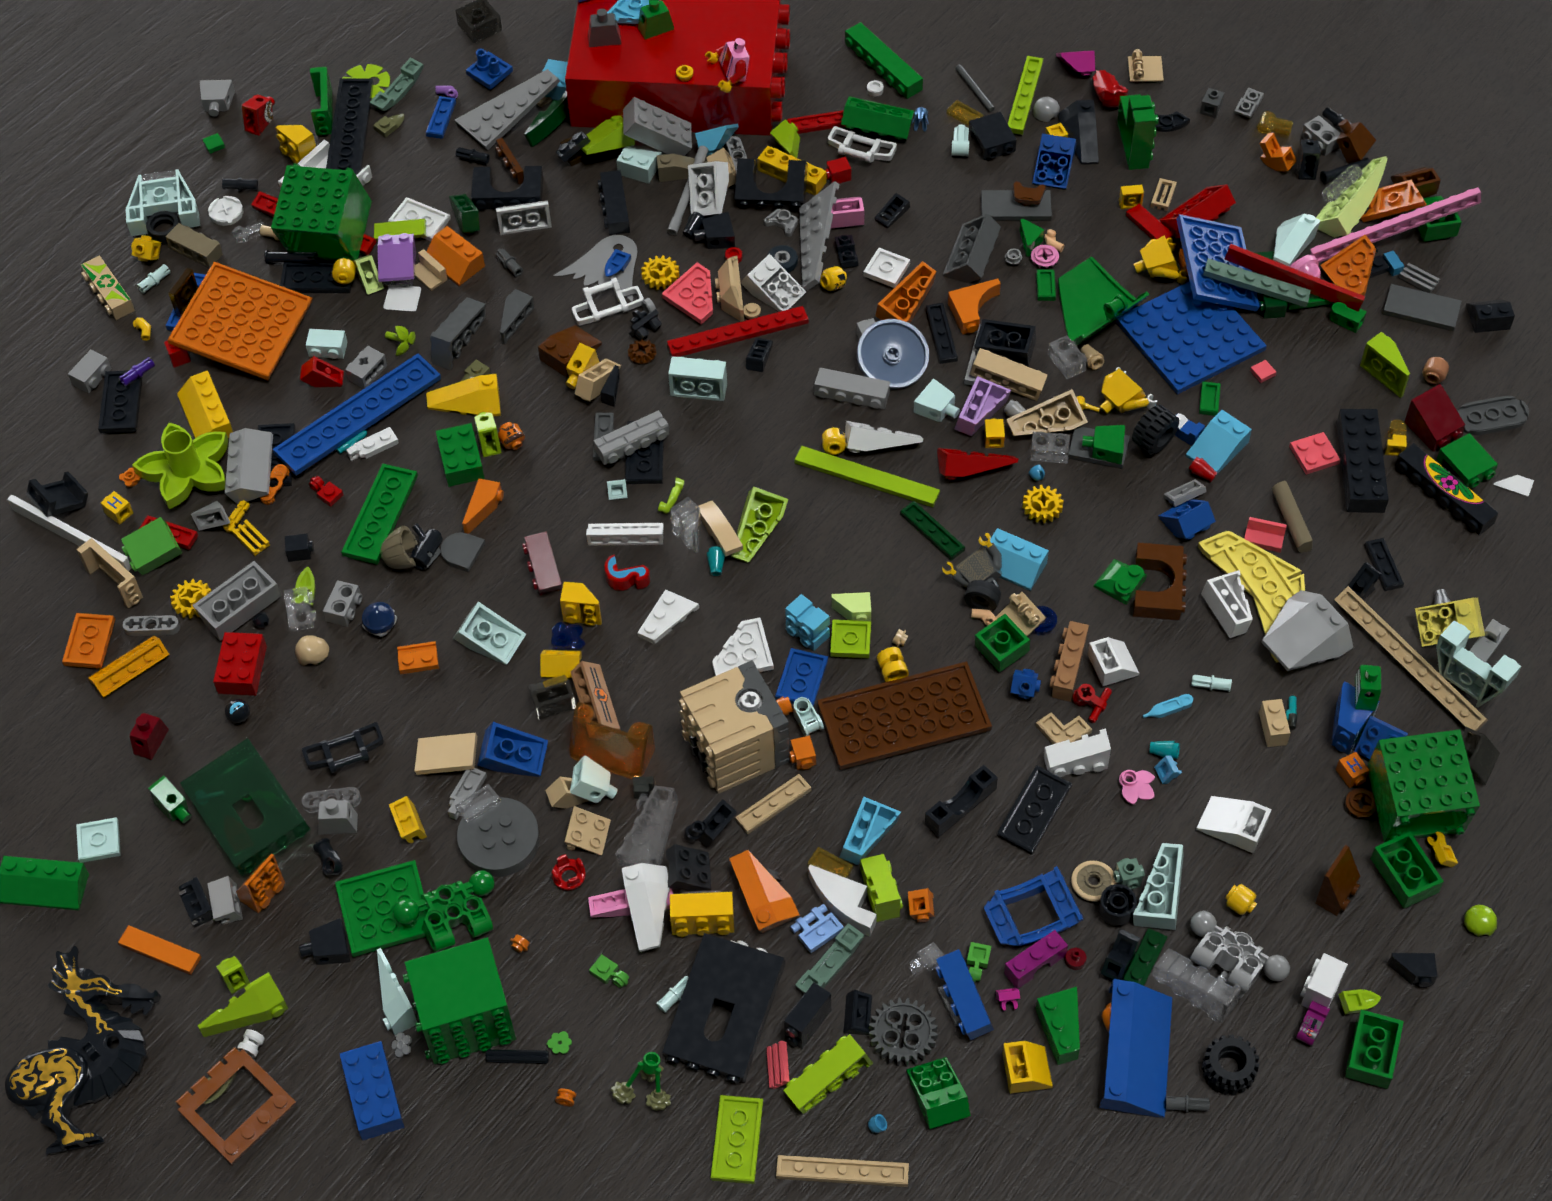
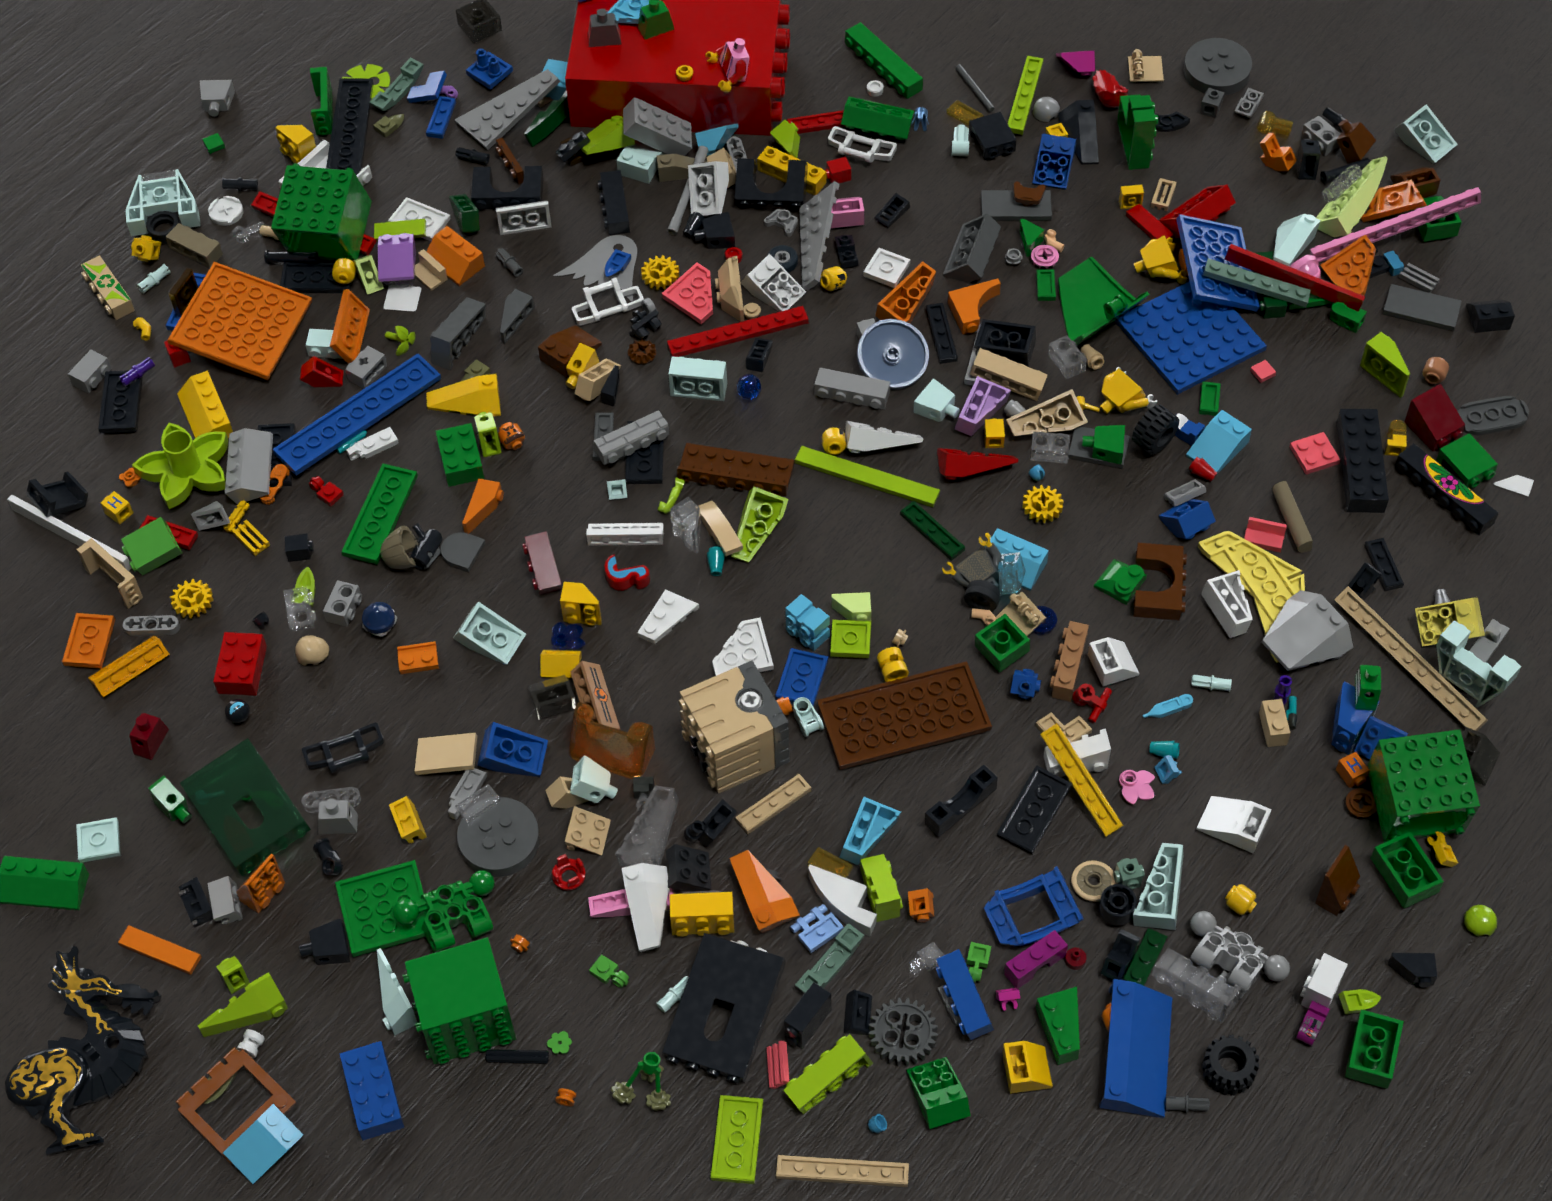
(237, 600): light grey slope -> none
(257, 113): red torso -> none
(262, 1144): none -> medium azure slope
(349, 326): none -> orange tile
(401, 1044): light grey plant -> none
(430, 90): none -> tile
(735, 469): none -> reddish brown bracket
(749, 386): none -> clear blue piece
(802, 753): orange brick -> none
(1011, 573): none -> clear light blue slope
(1081, 779): none -> yellow tile
(1217, 65): none -> dark grey brick
(1283, 689): none -> dark purple pin
(1426, 135): none -> light aqua slope

